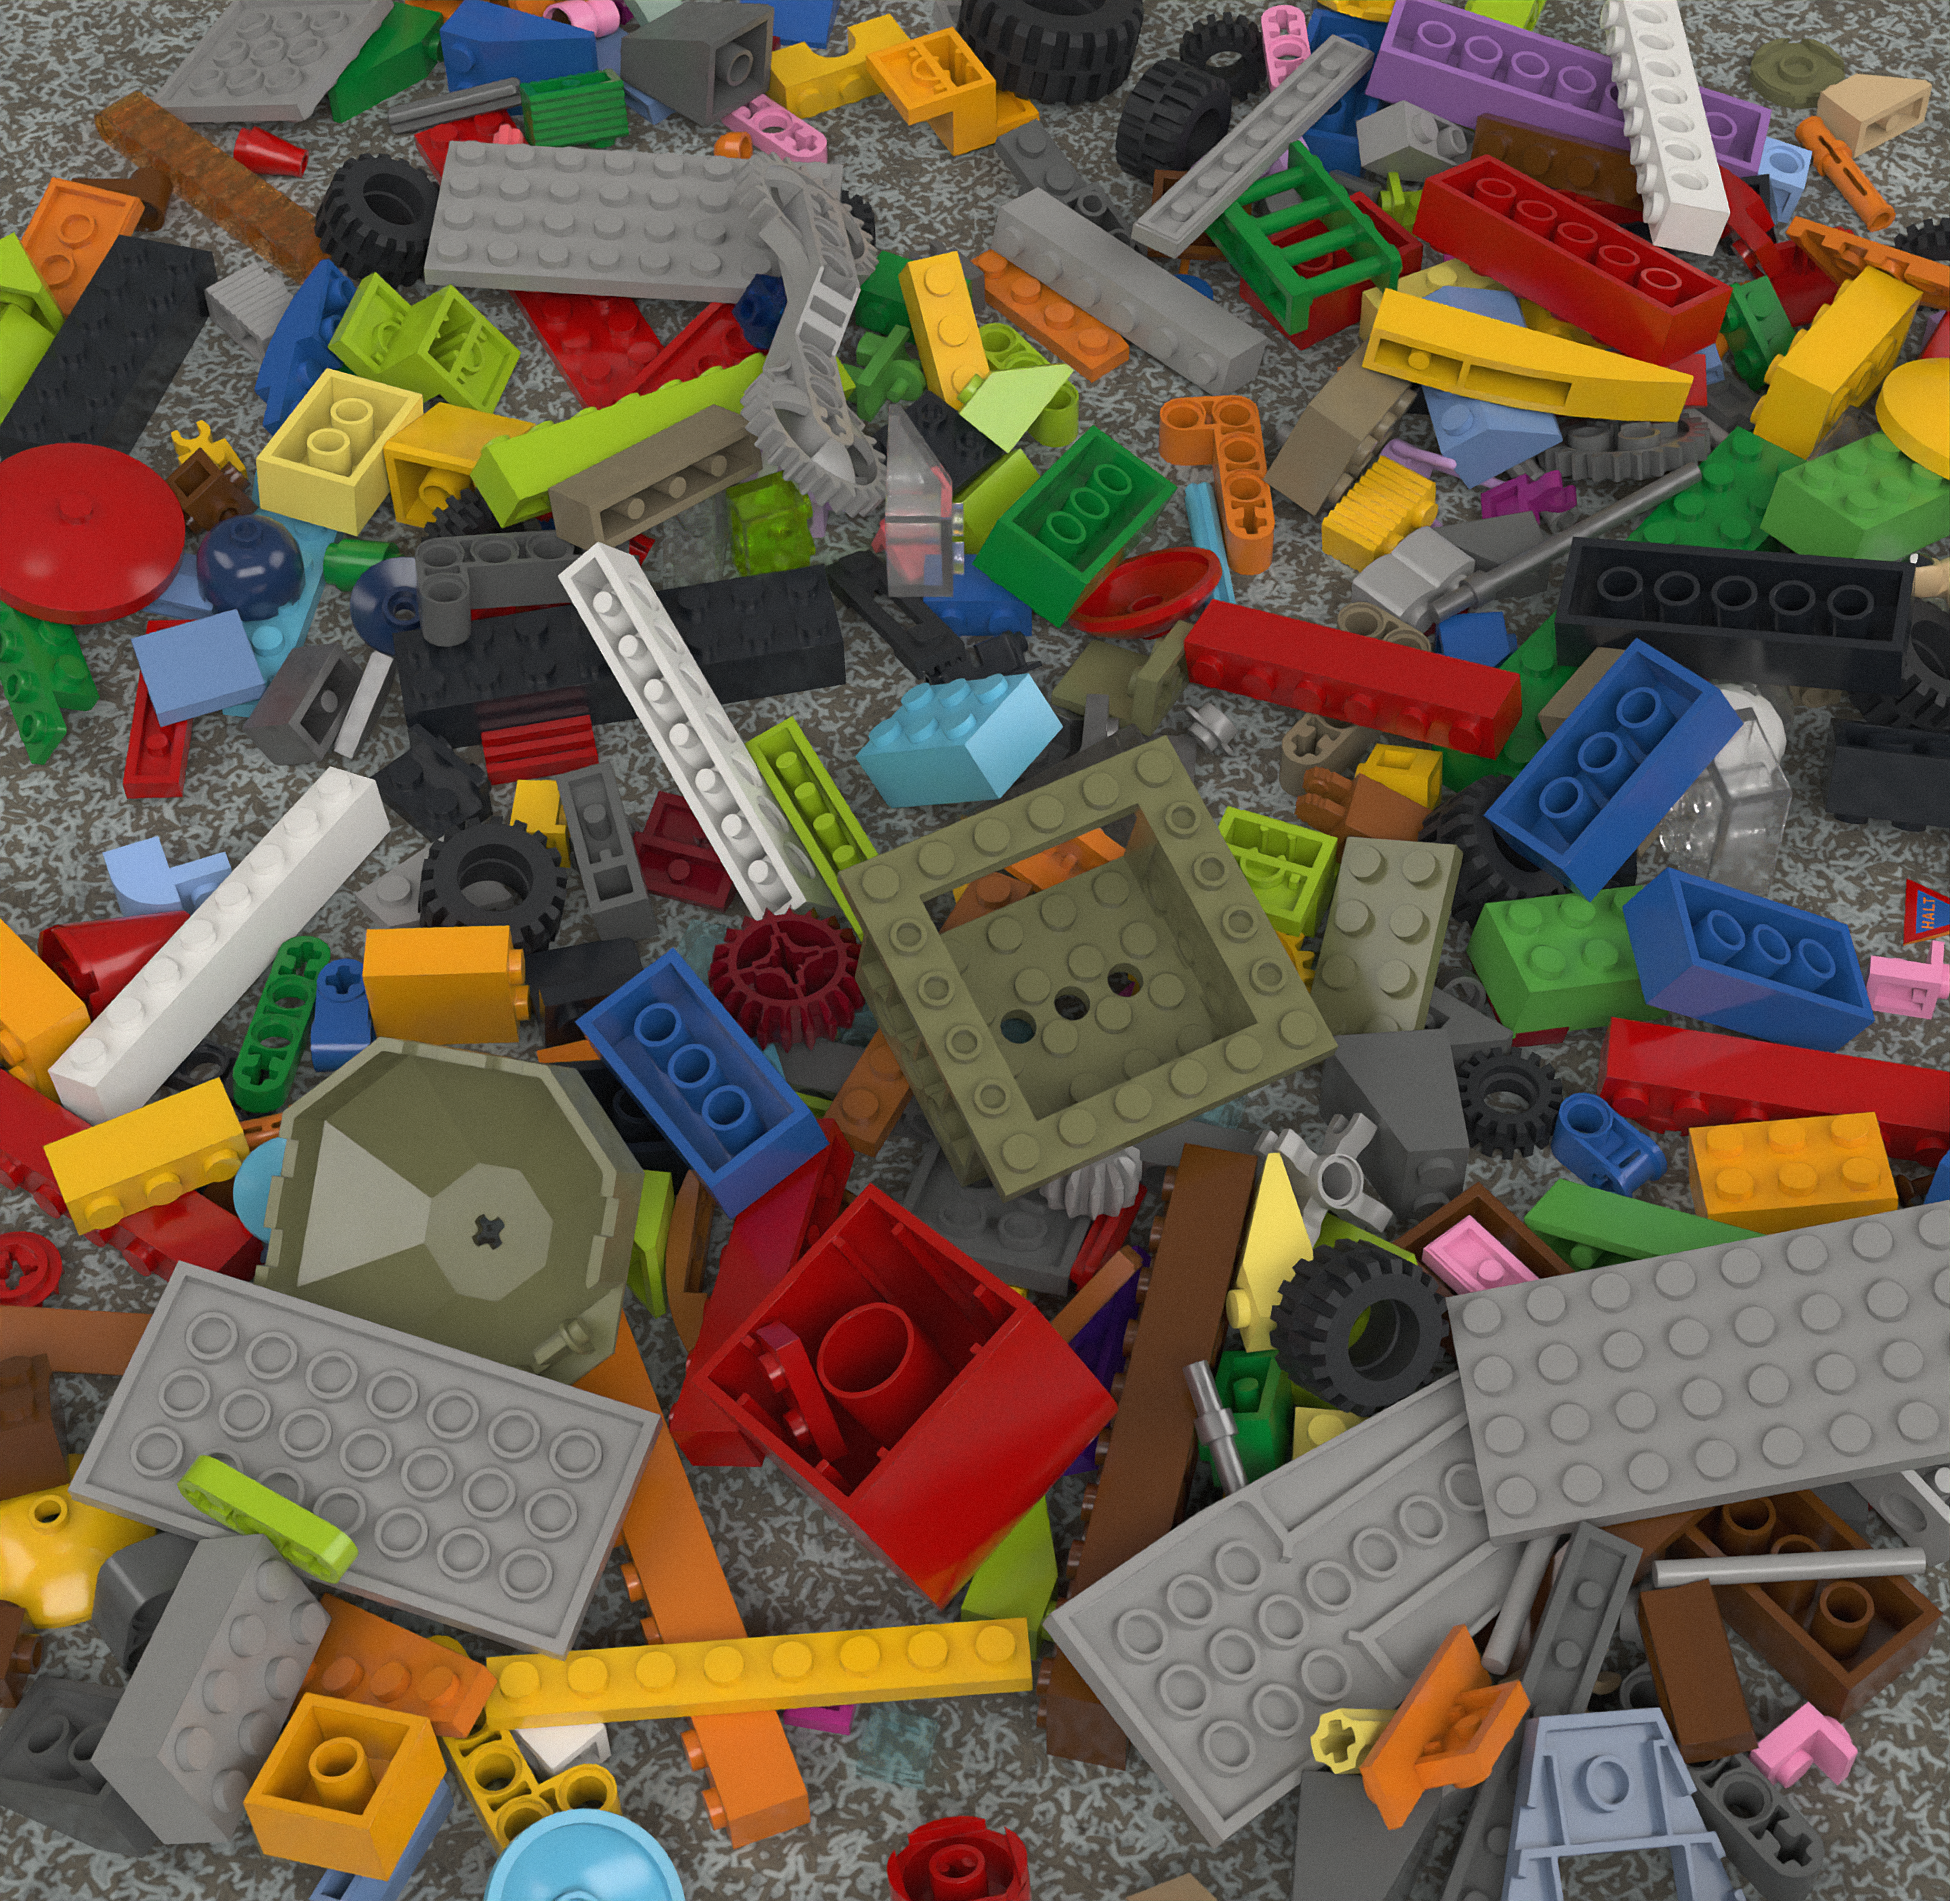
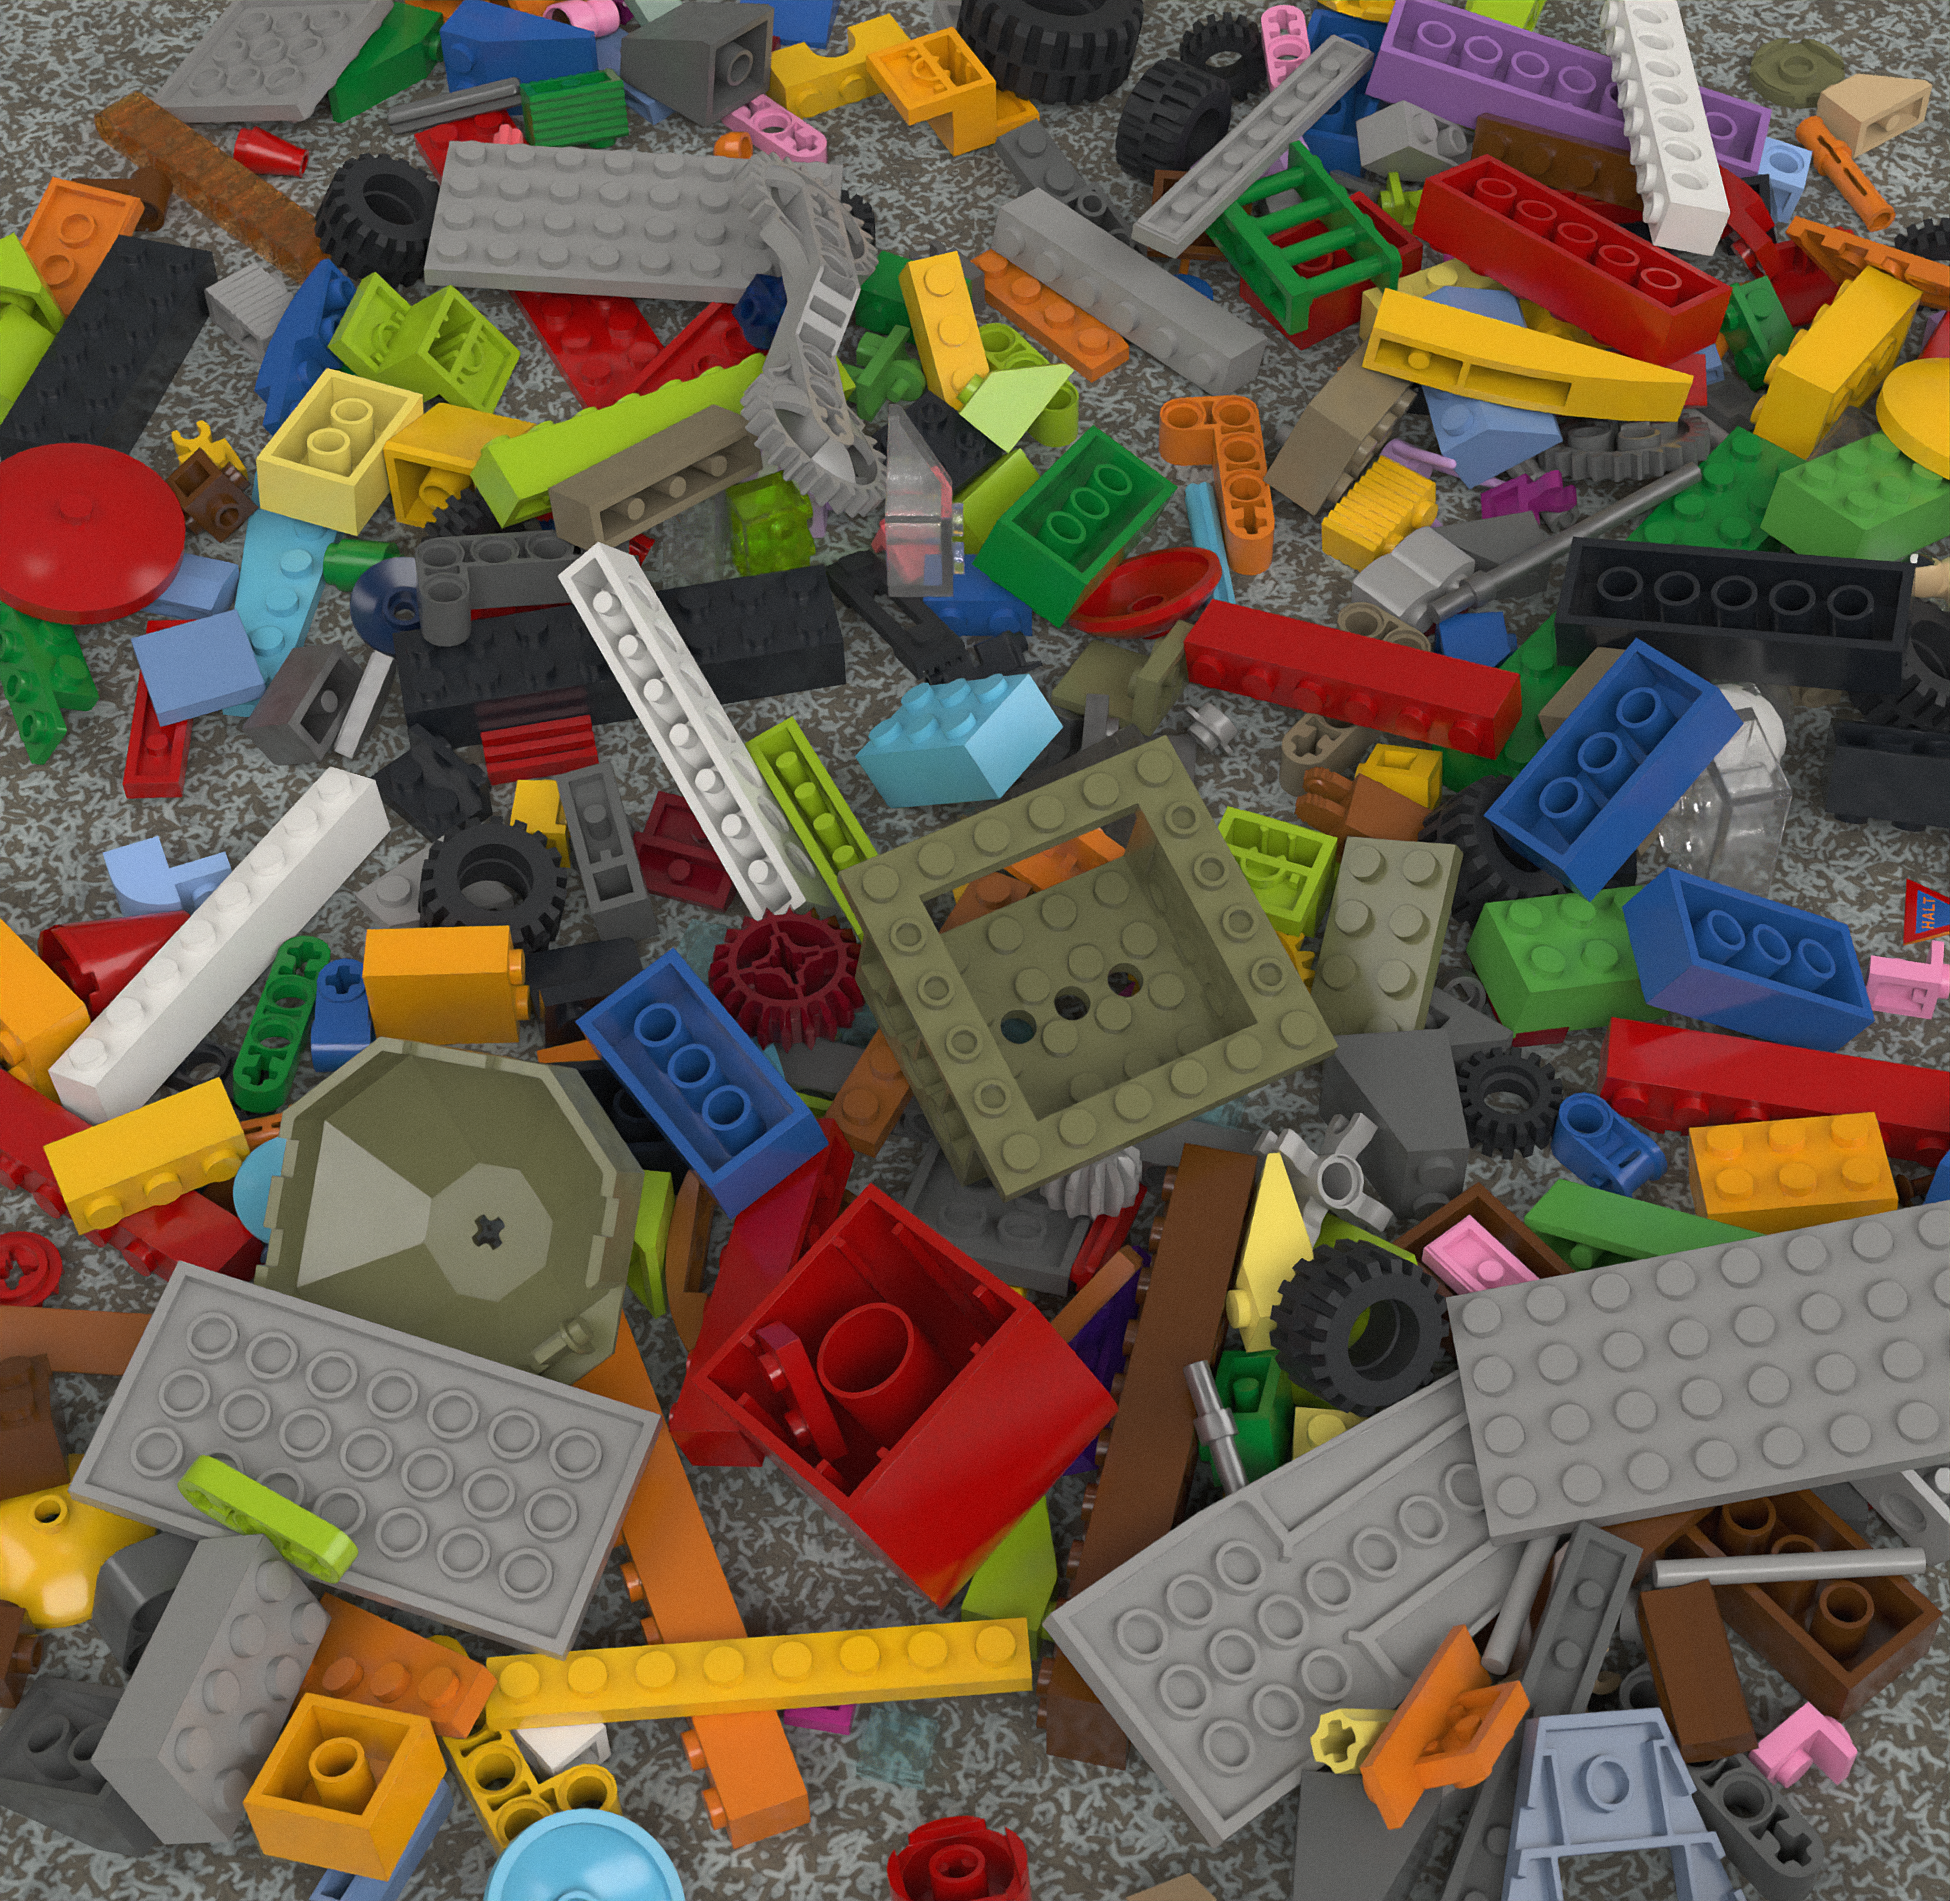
(250, 567): dark blue cylinder -> none

